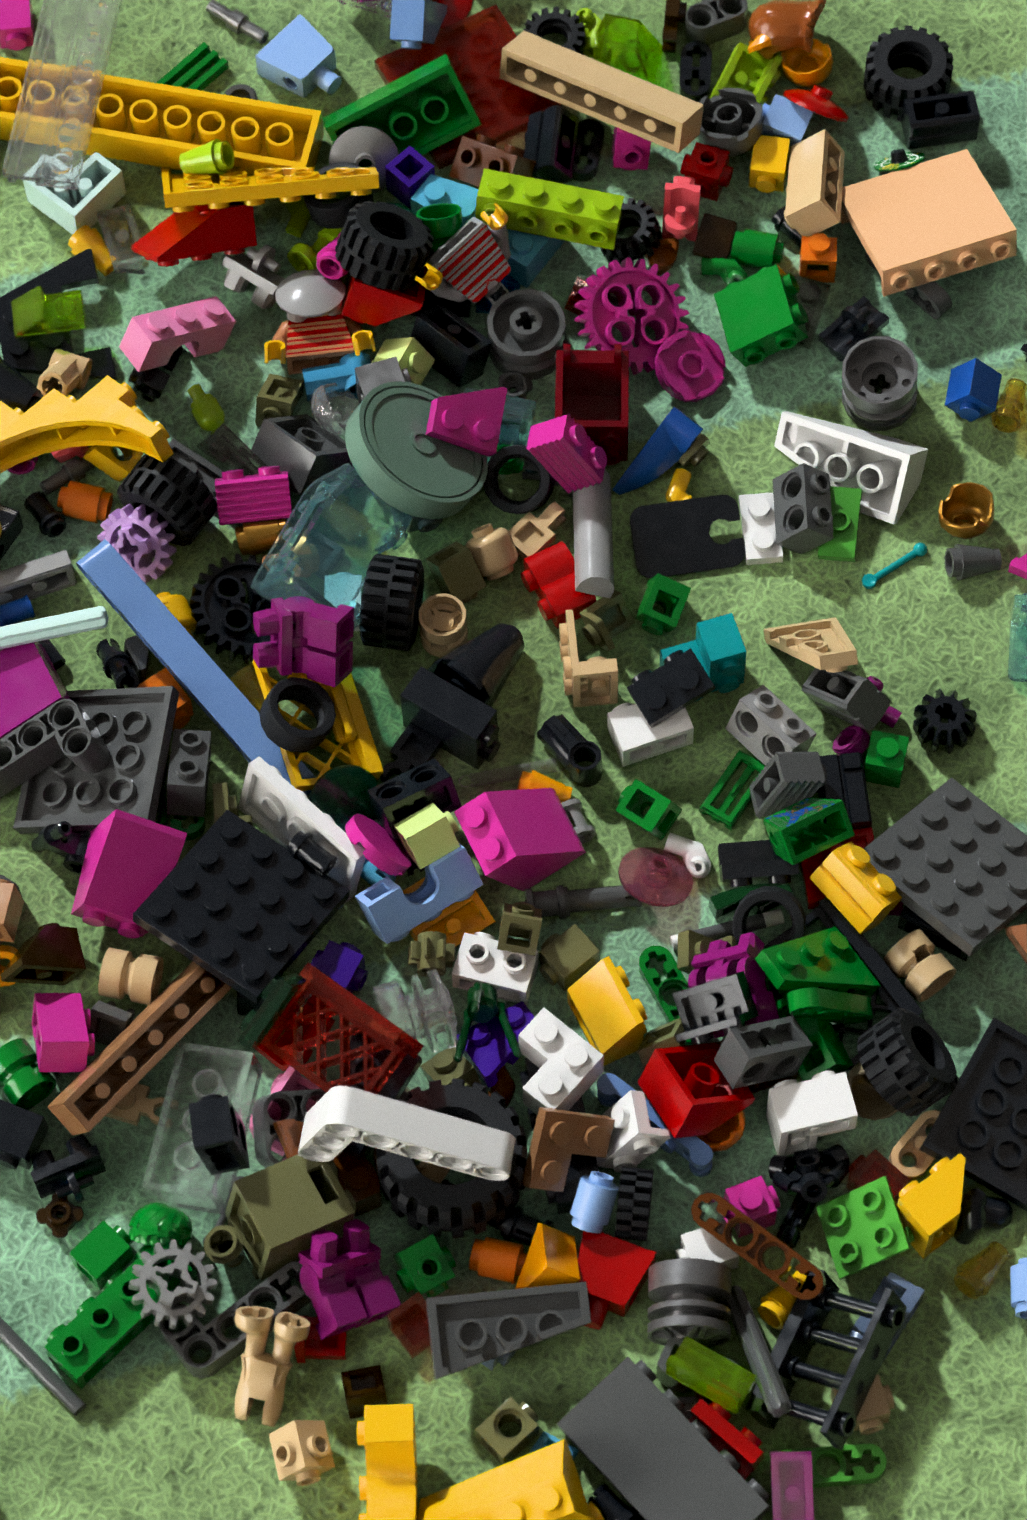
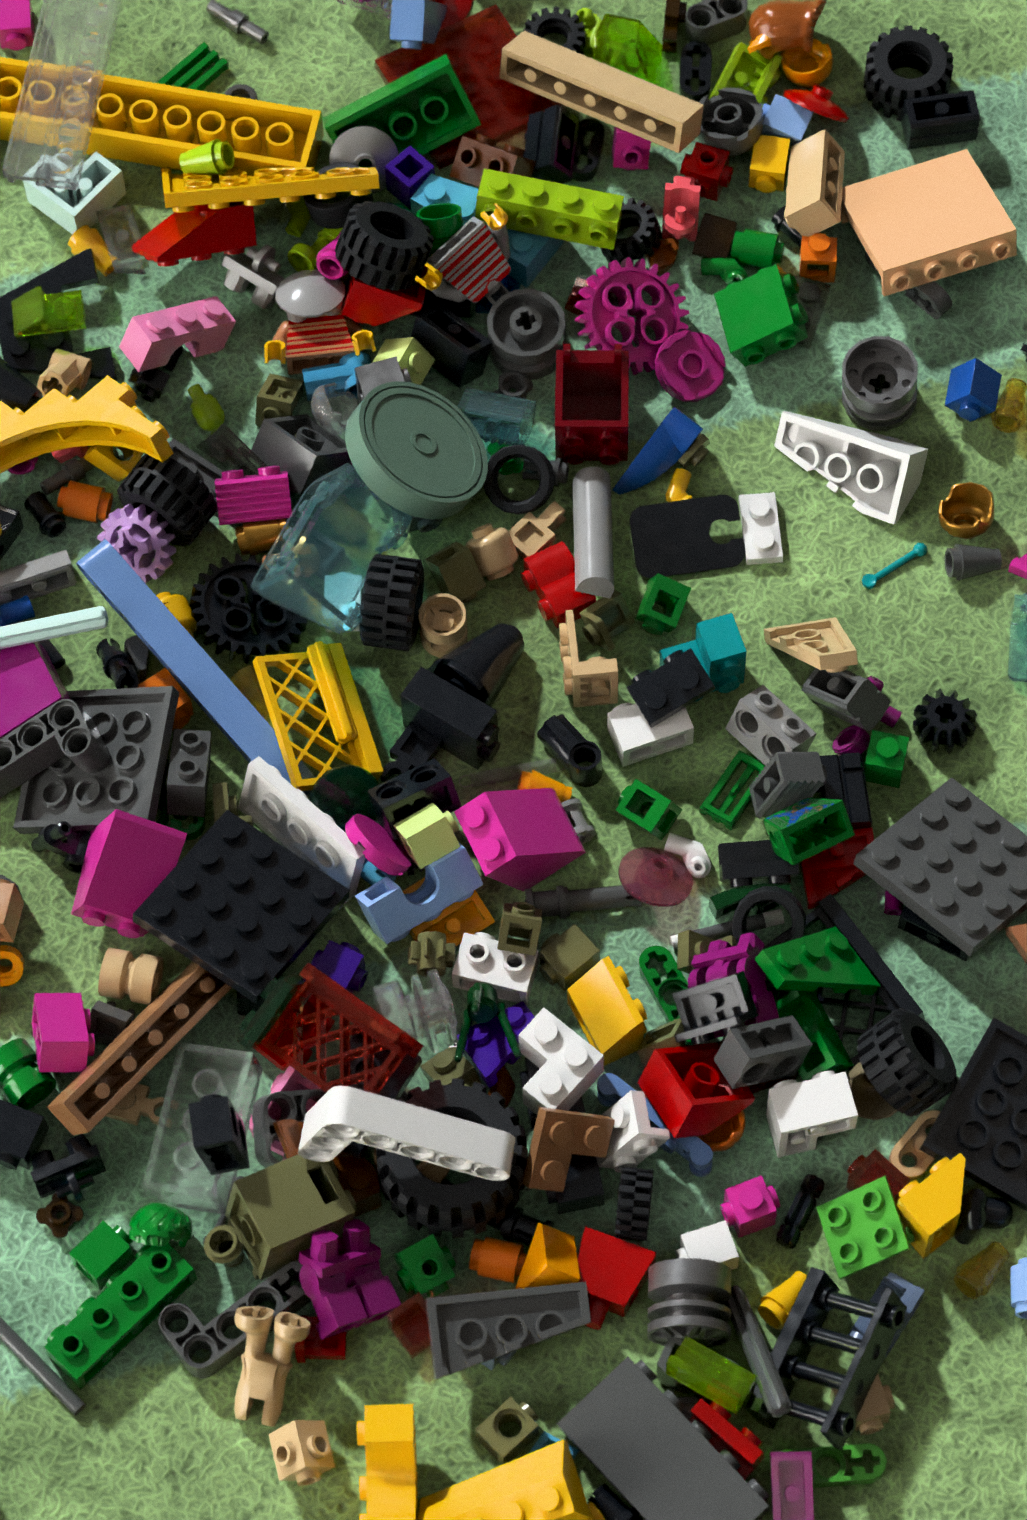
(47, 957): dark brown slope -> none
(159, 1277): light grey gear -> none
(299, 60): light blue torso -> none
(306, 639): magenta hips -> none
(310, 695): black tyre -> none
(311, 853): black pin -> none
(363, 1388): dark brown slope -> none
(469, 419): dark pink wing -> none
(567, 453): dark pink brick -> none
(594, 1202): light blue brick -> none
(756, 1249): reddish brown beam -> none
(802, 509): dark grey brick -> none
(810, 1171): black piece -> none
(829, 1005): green beam -> none
(846, 517): bright green plate -> none
(852, 326): black hips -> none
(856, 887): yellow brick -> none
(899, 160): piece -> none
(922, 968): tan wheel -> none

